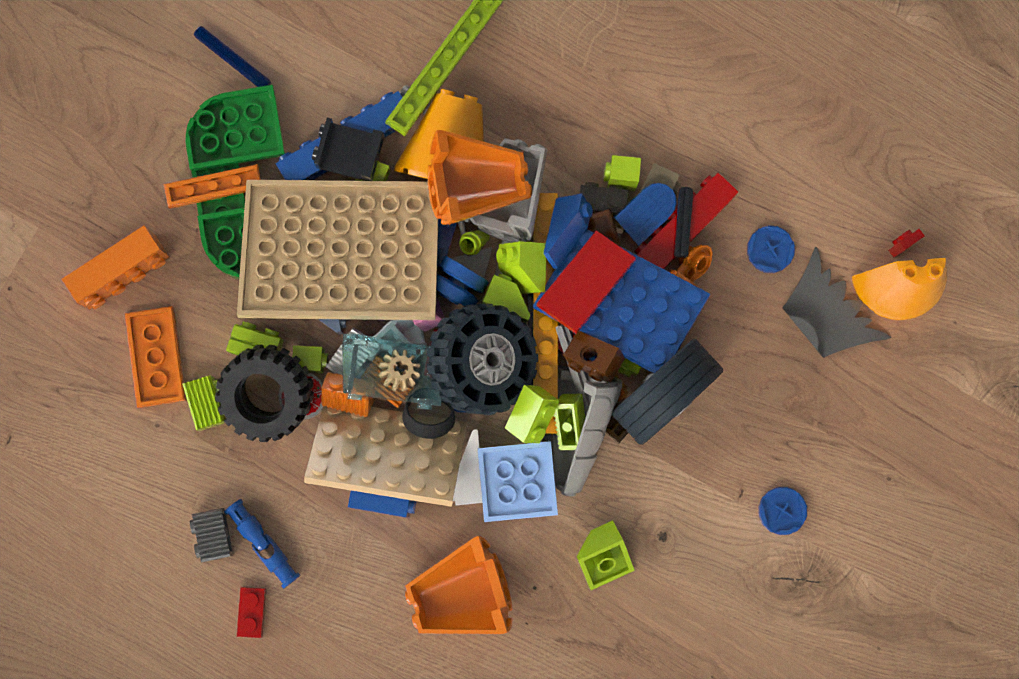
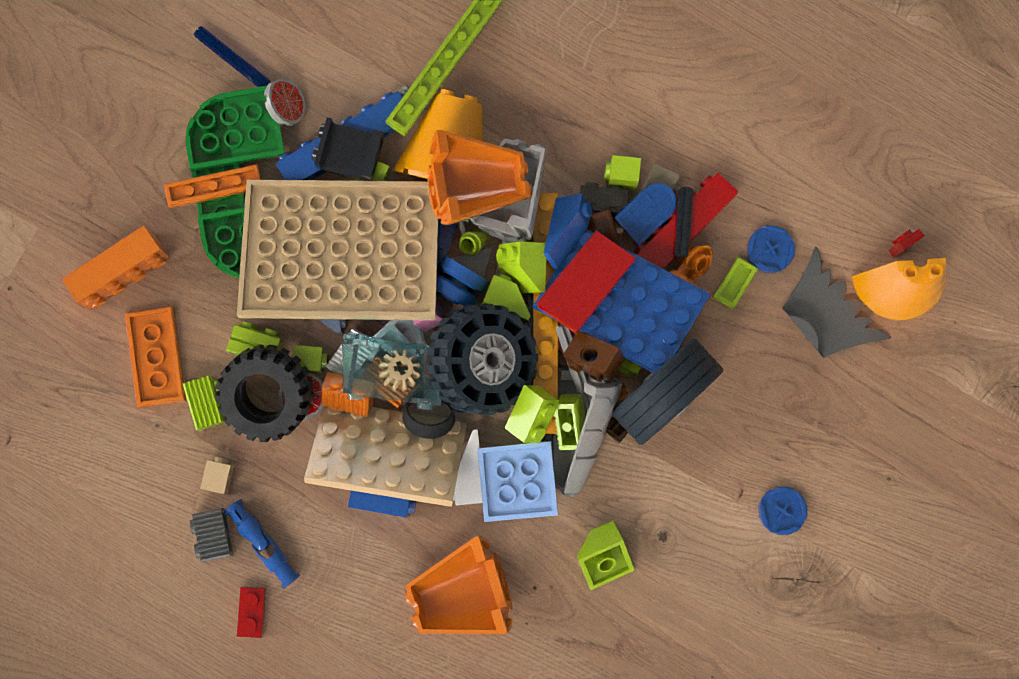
(217, 476): none -> tan brick
(285, 101): none -> tile
(735, 283): none -> lime tile

